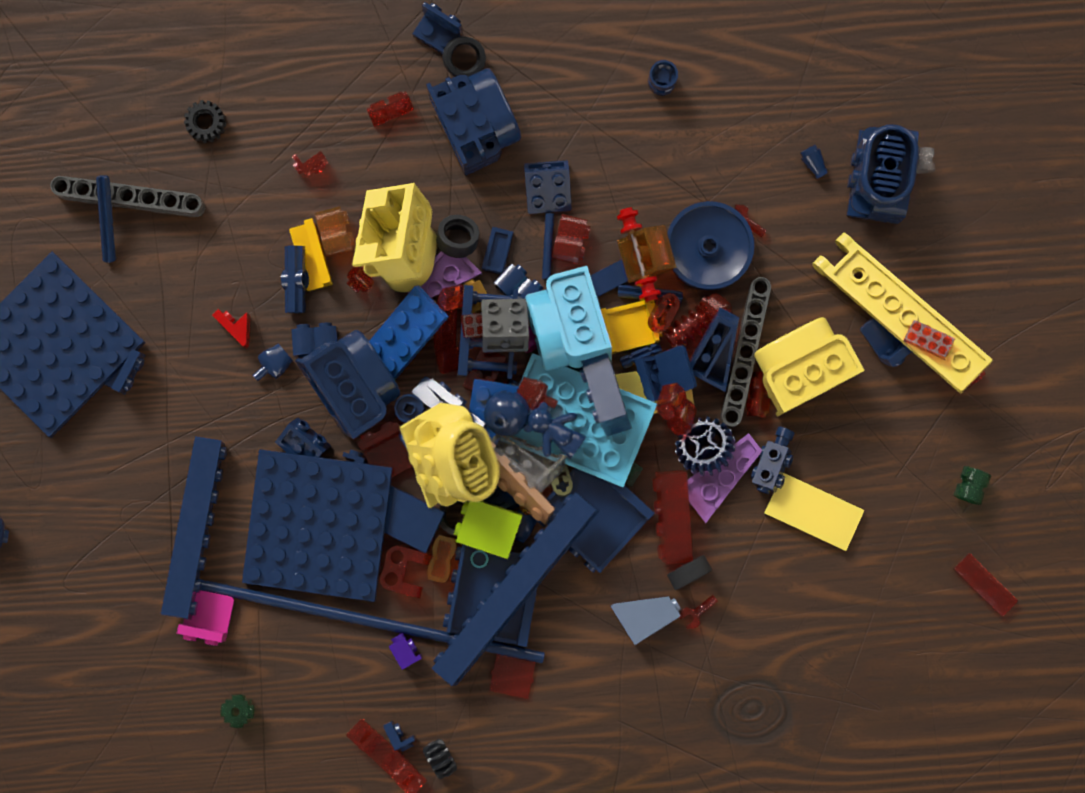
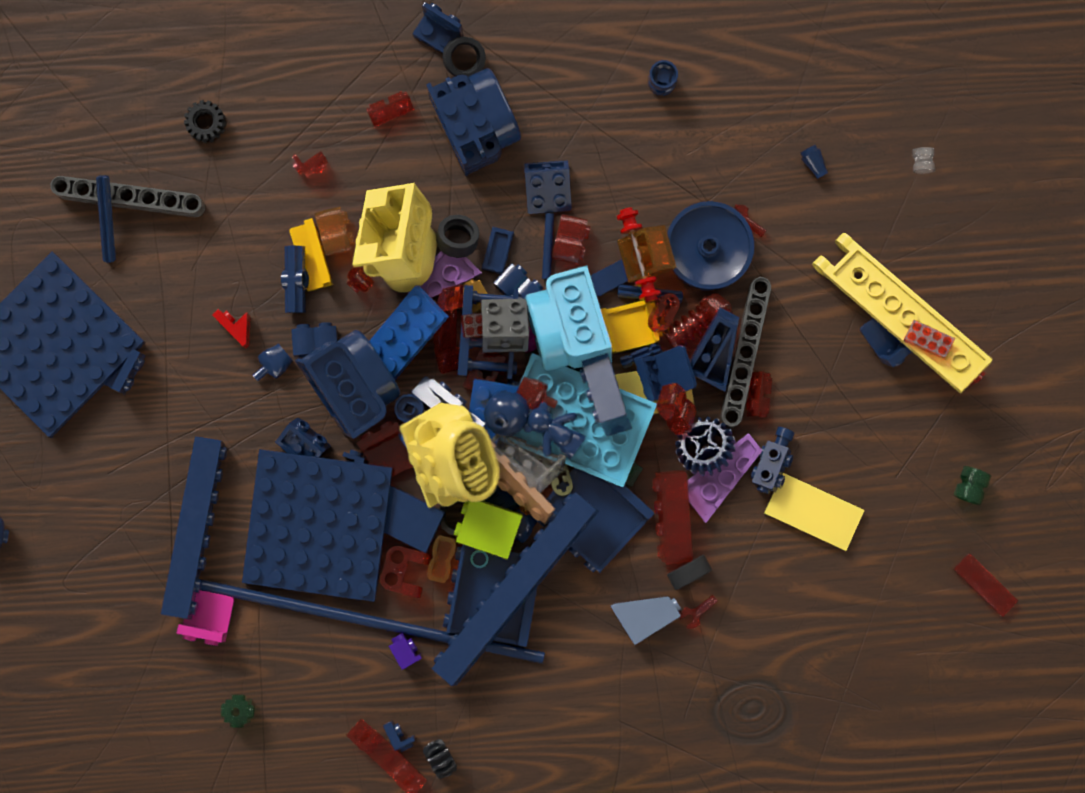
(512, 676): clear red piece -> none
(806, 364): light yellow brick -> none
(875, 190): dark blue brick -> none

